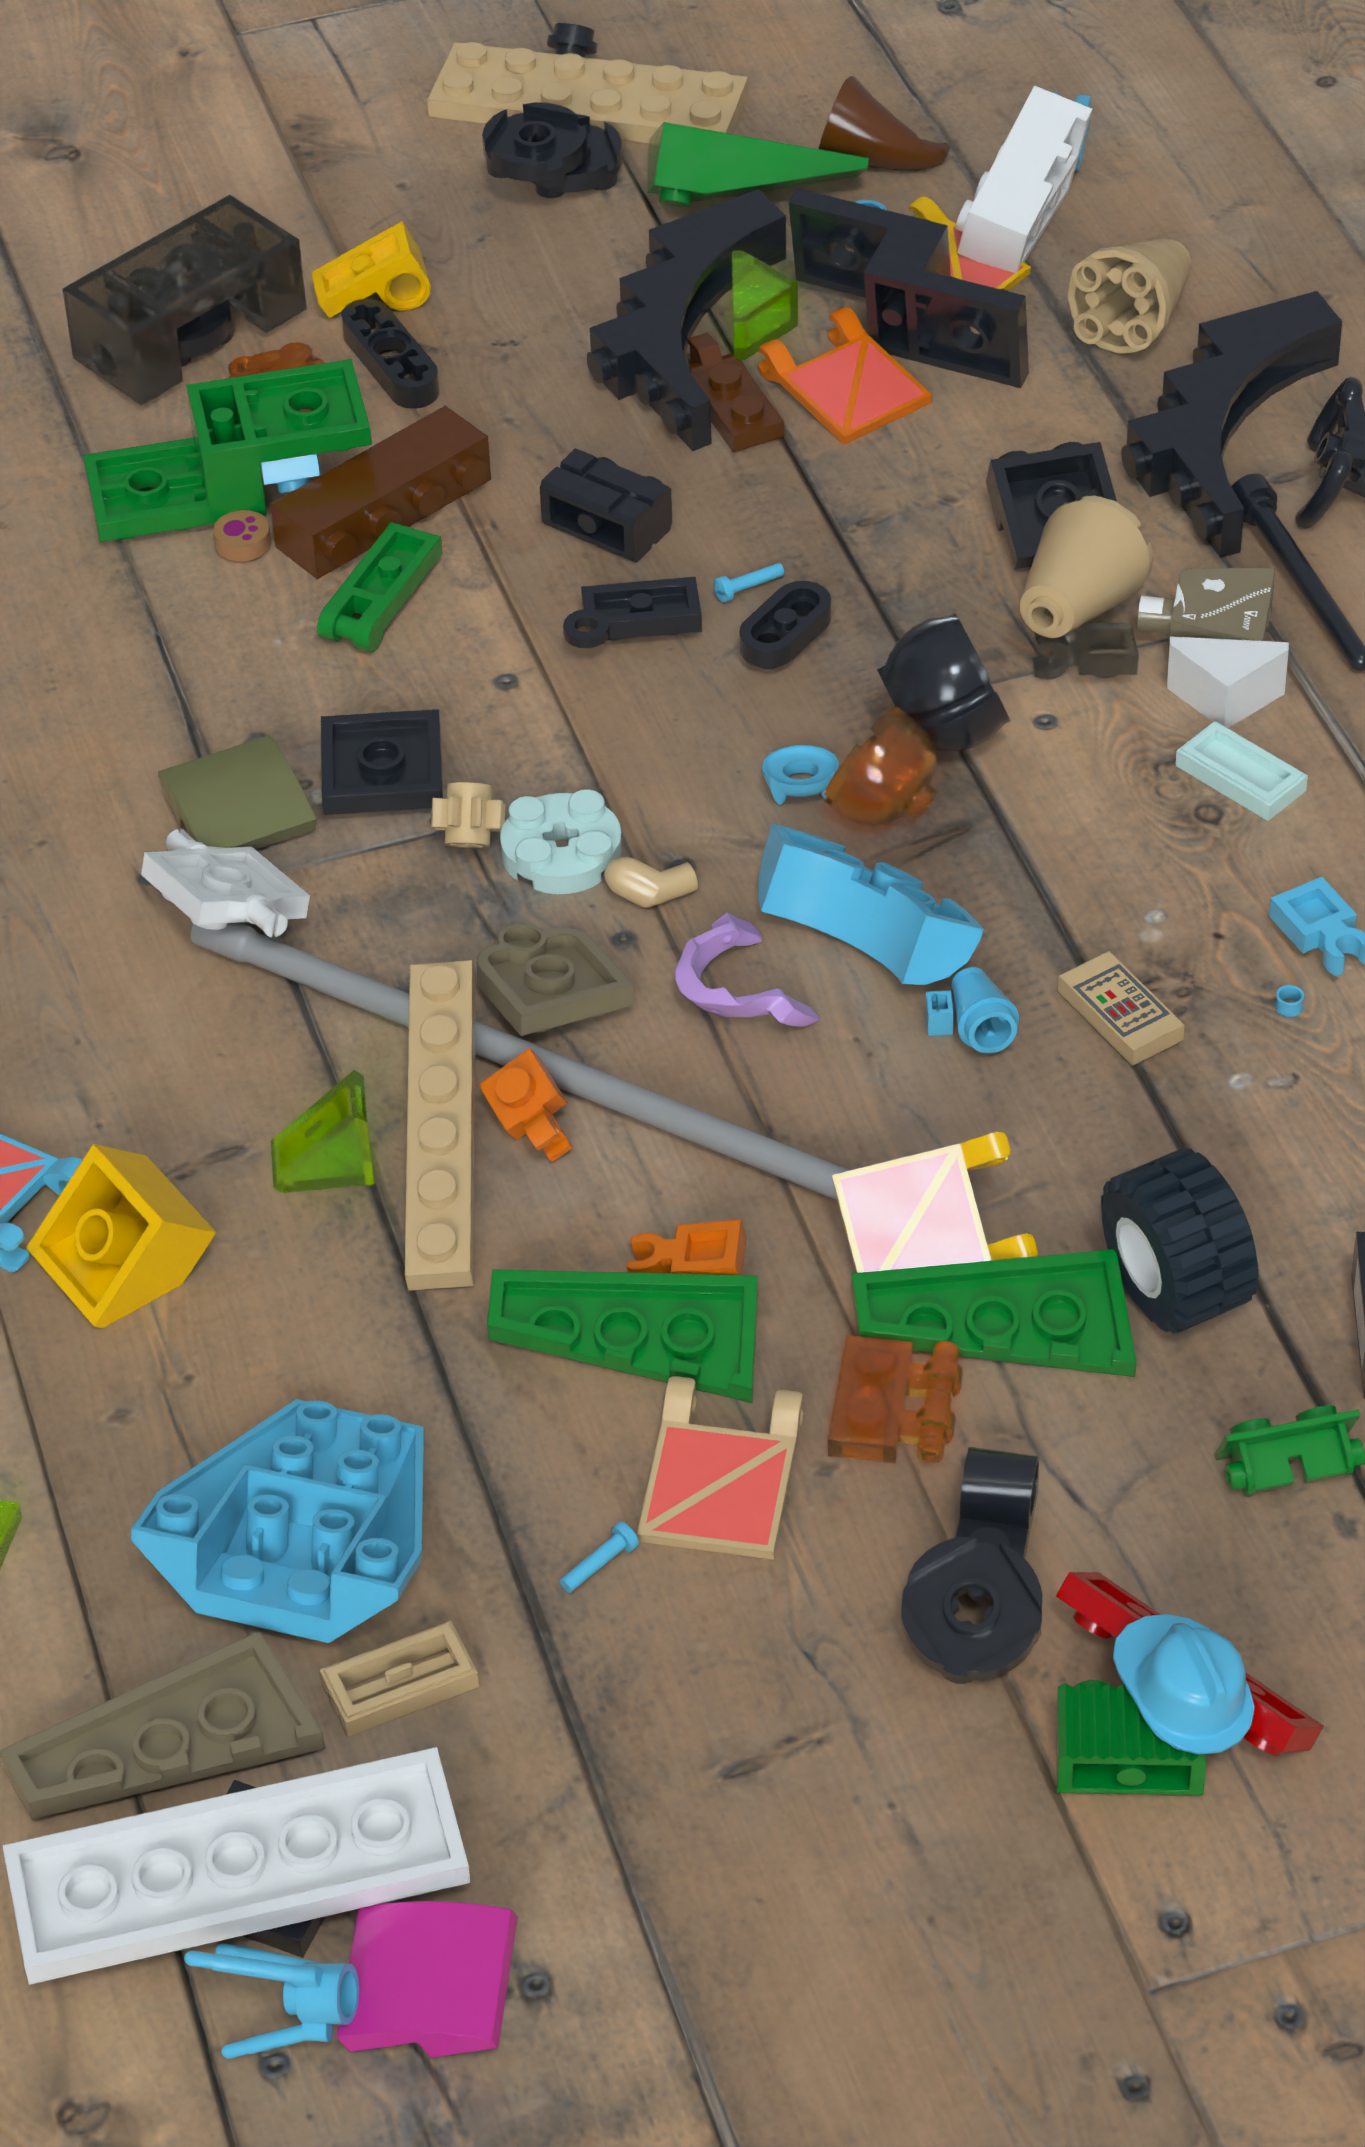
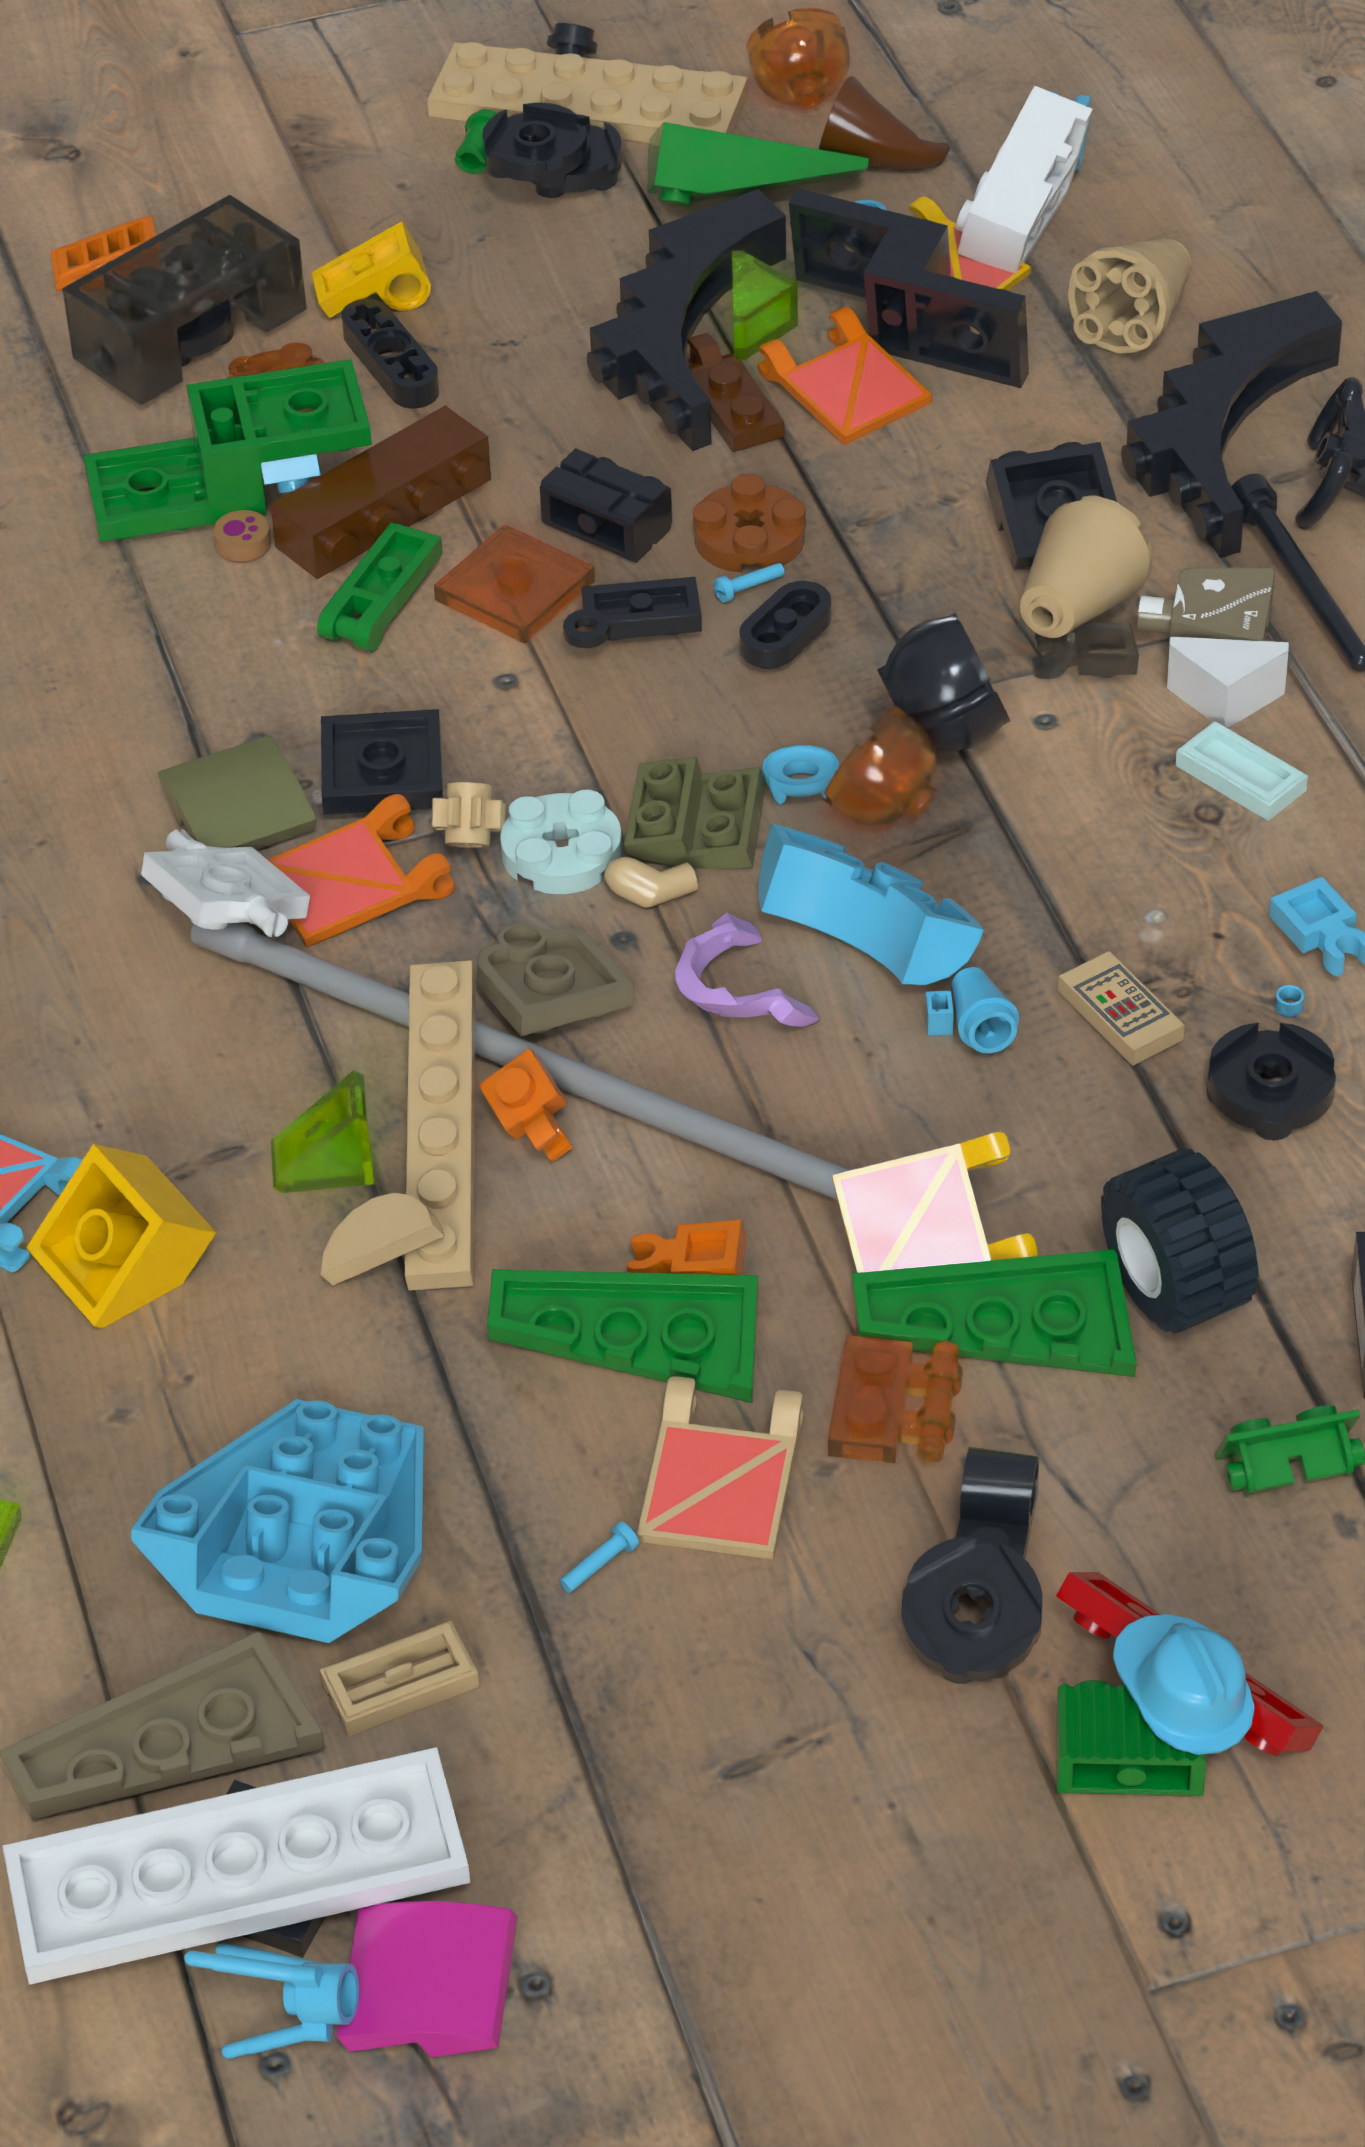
(98, 250): none -> orange slope
(355, 875): none -> flag
(376, 1234): none -> tan tile
(470, 154): none -> green pin
(514, 583): none -> clear orange plate
(695, 815): none -> olive slope
(749, 525): none -> dark orange plate
(800, 57): none -> clear orange cylinder
(1266, 1105): none -> black plate

